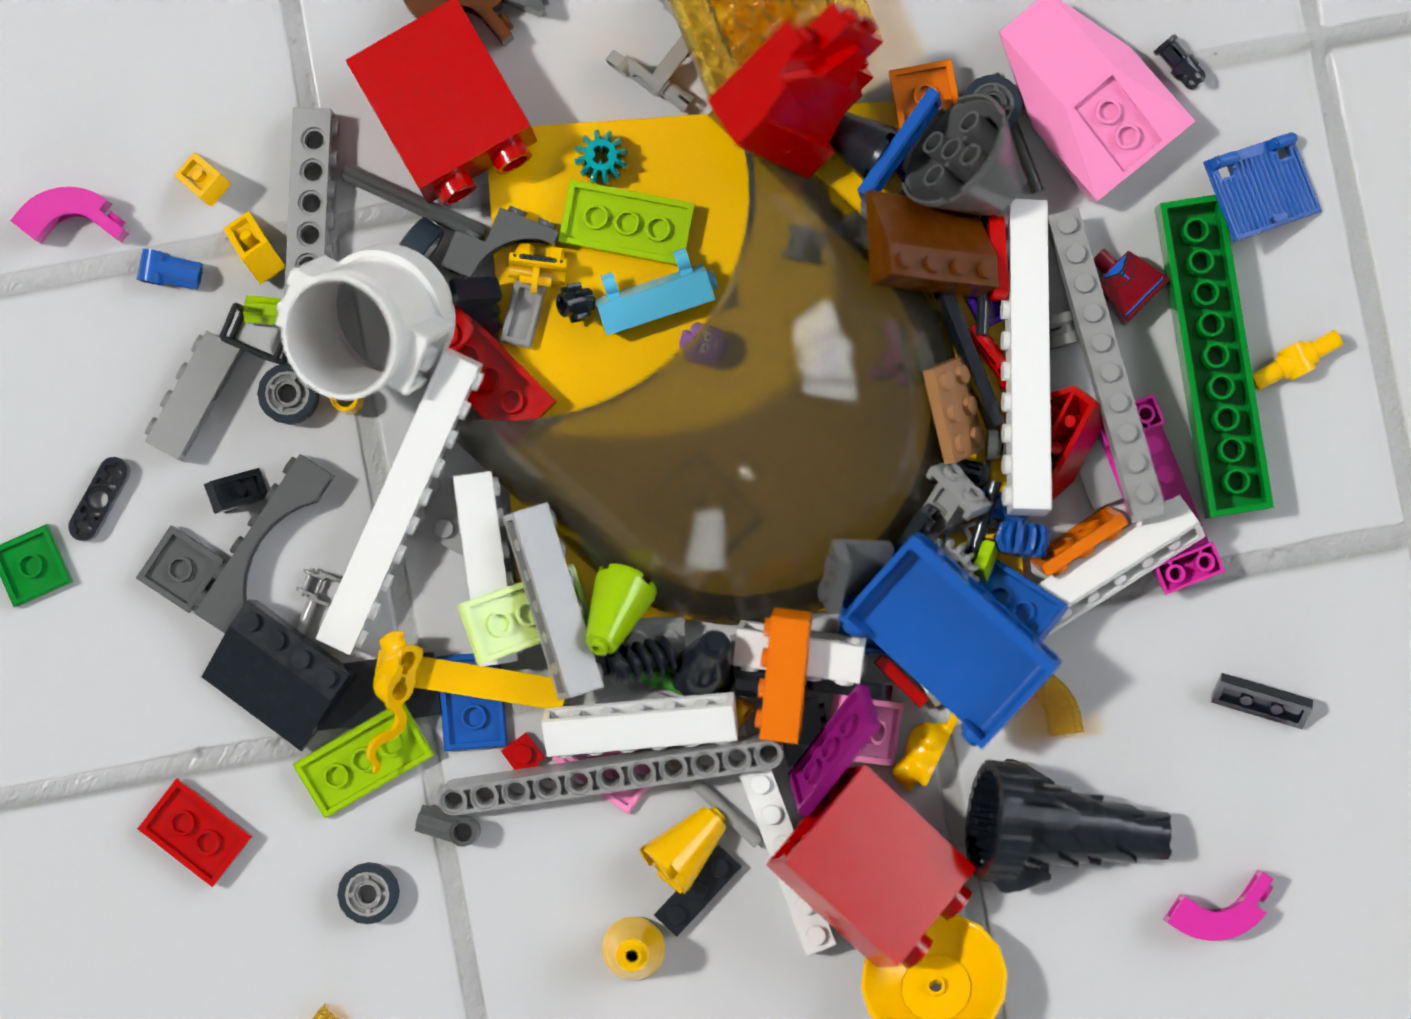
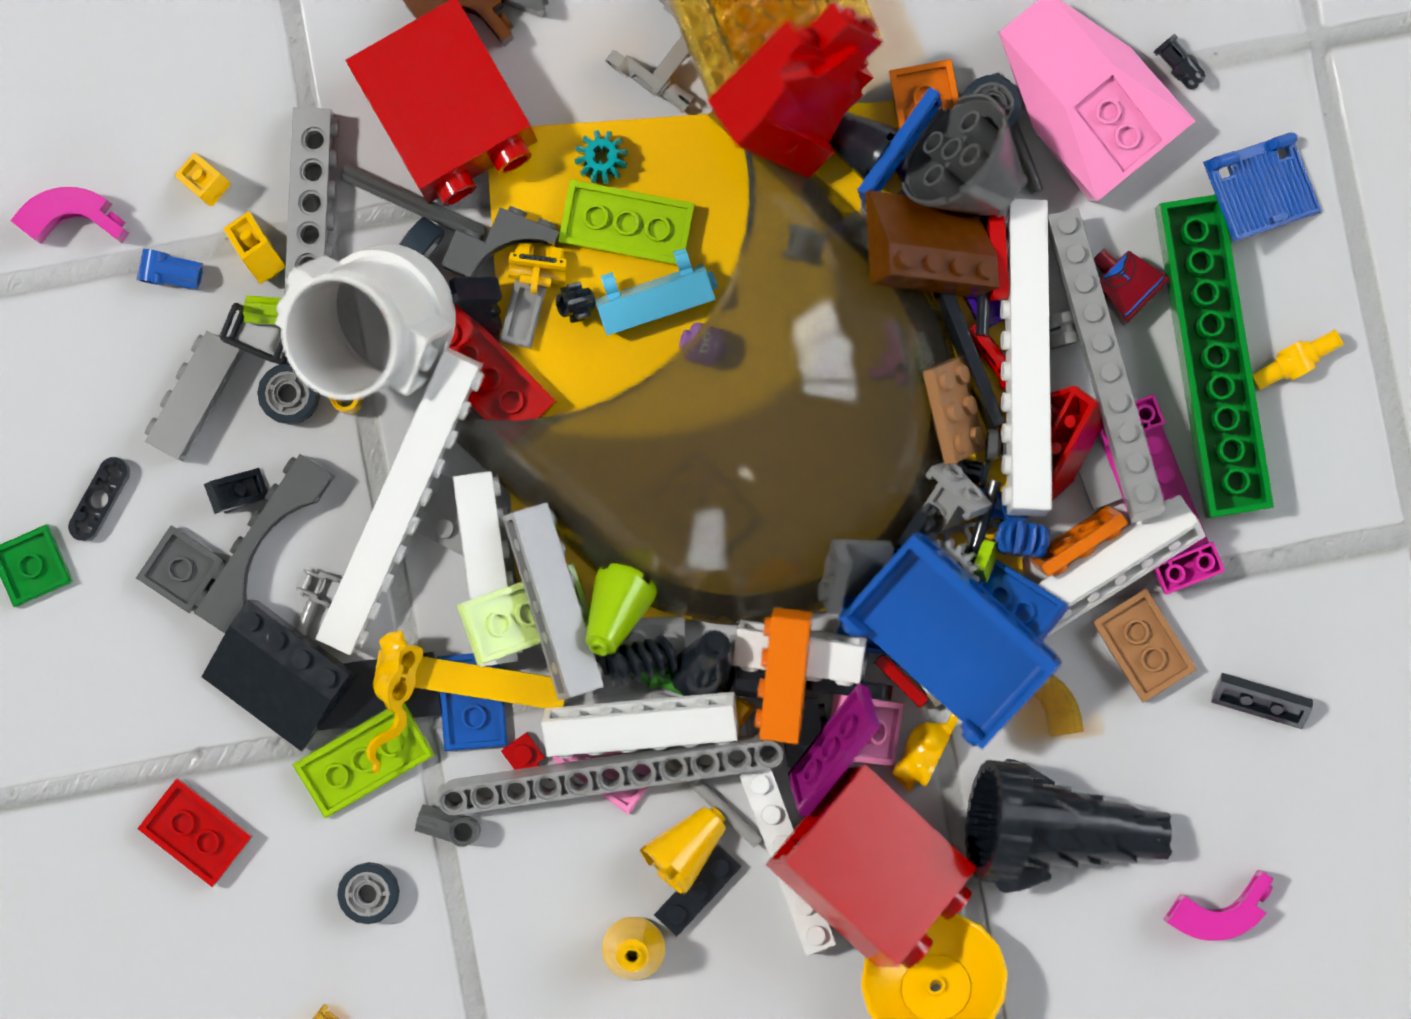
(1144, 645): none -> medium nougat plate

